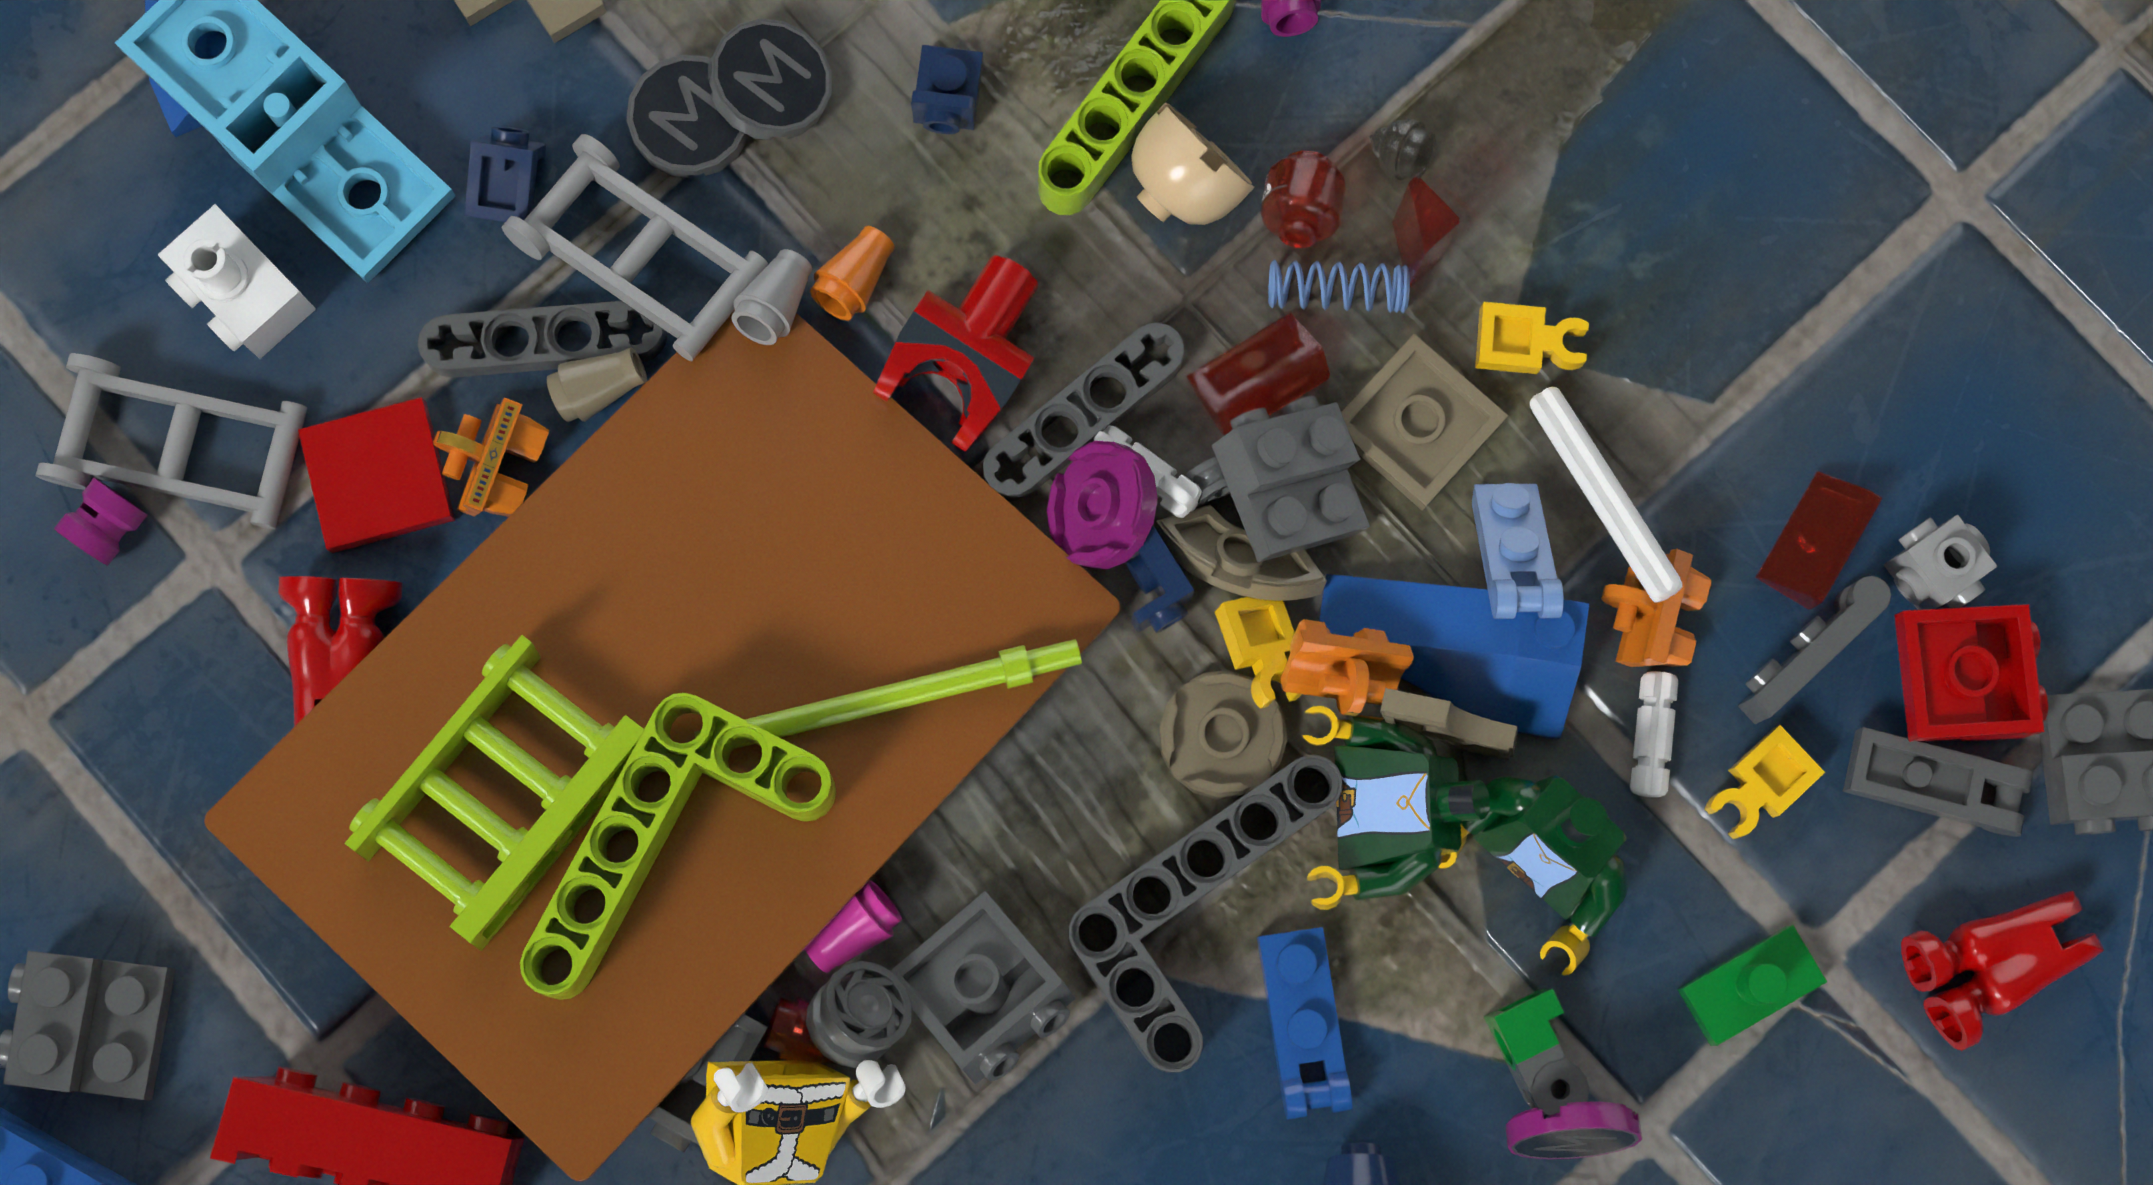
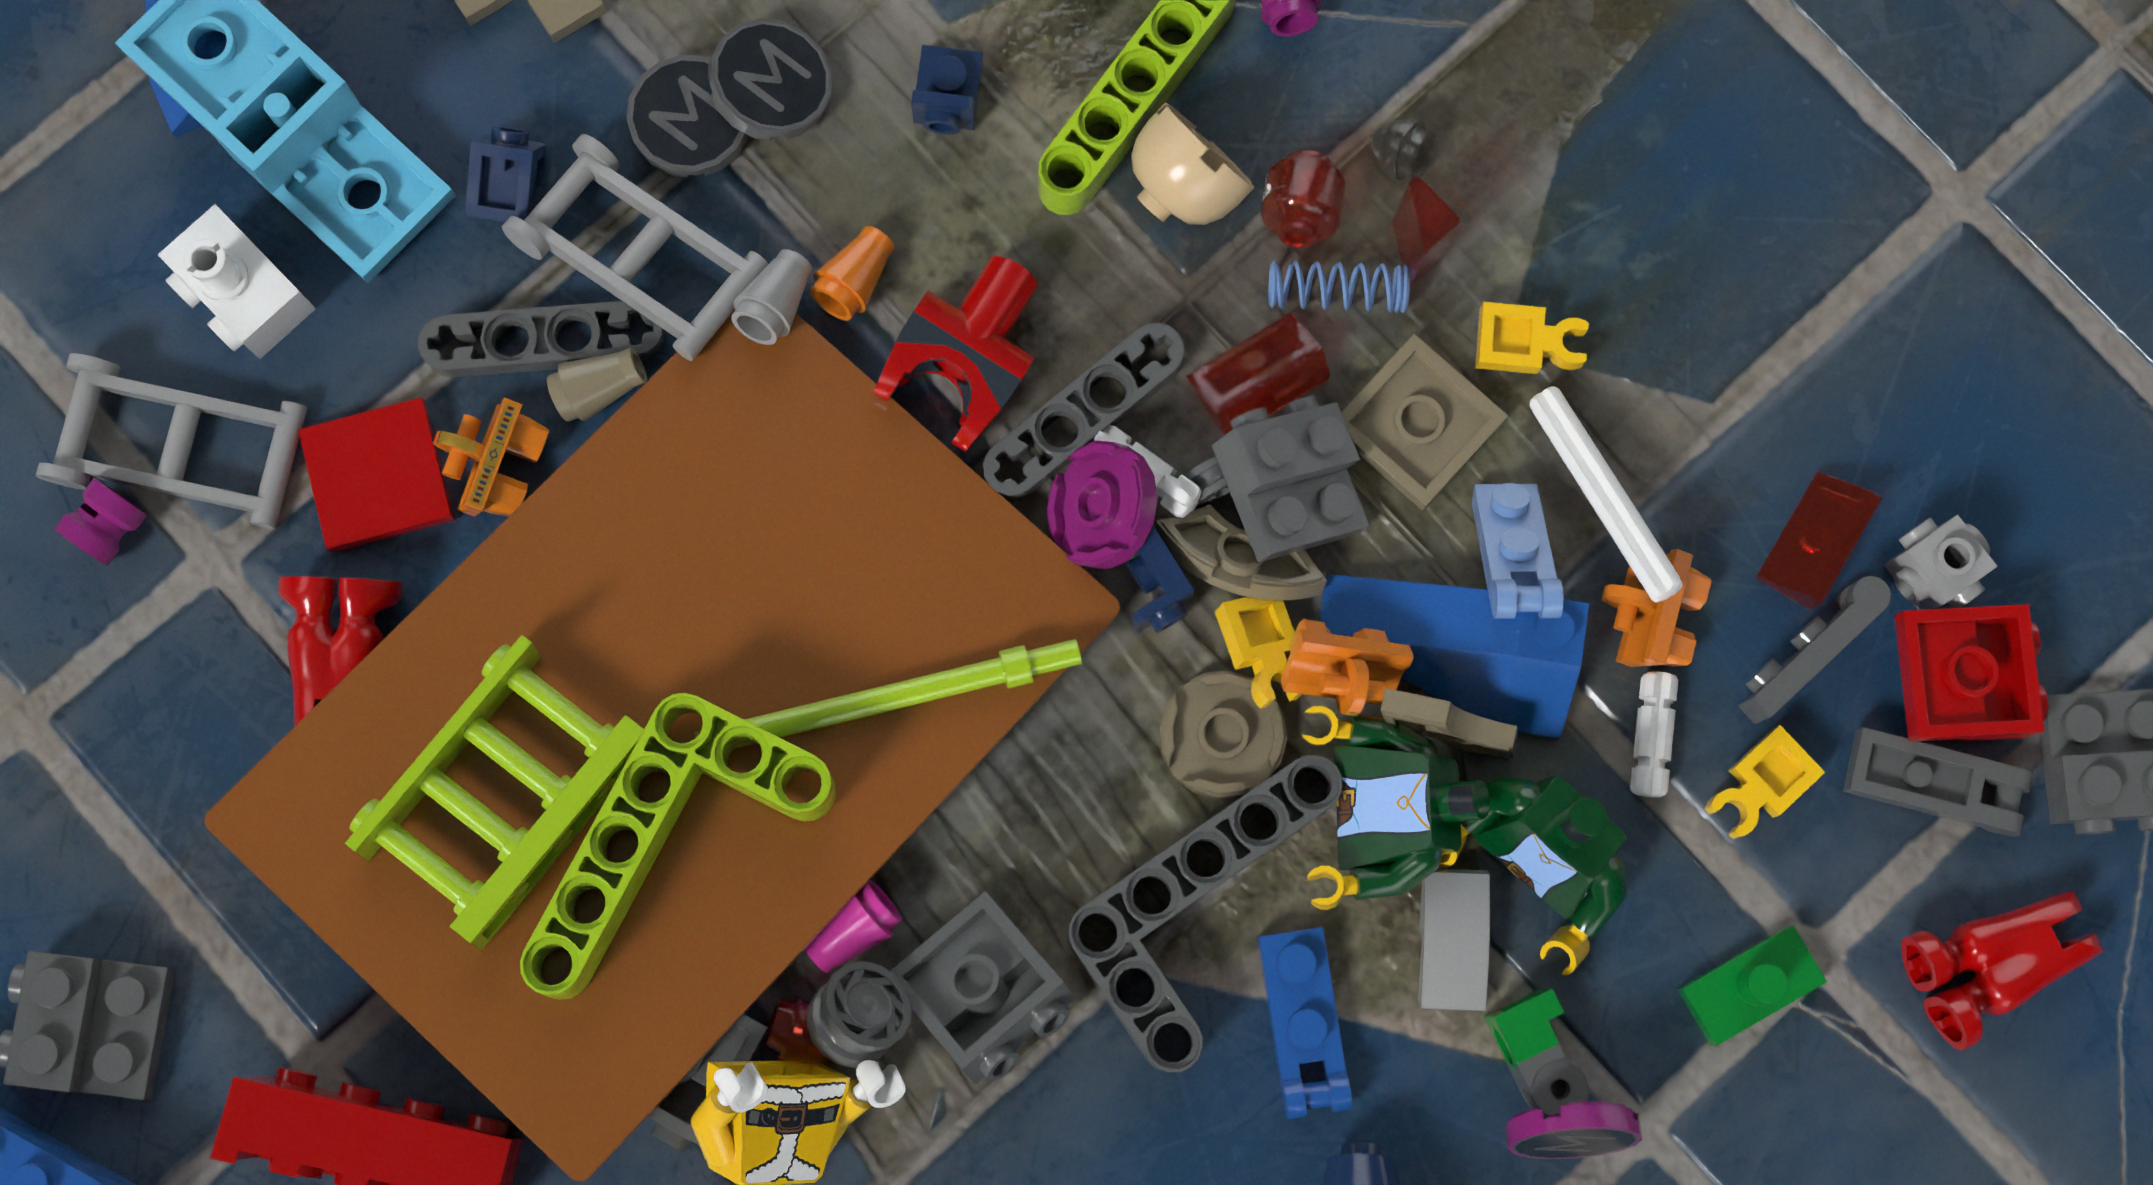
(1454, 940): none -> light grey slope

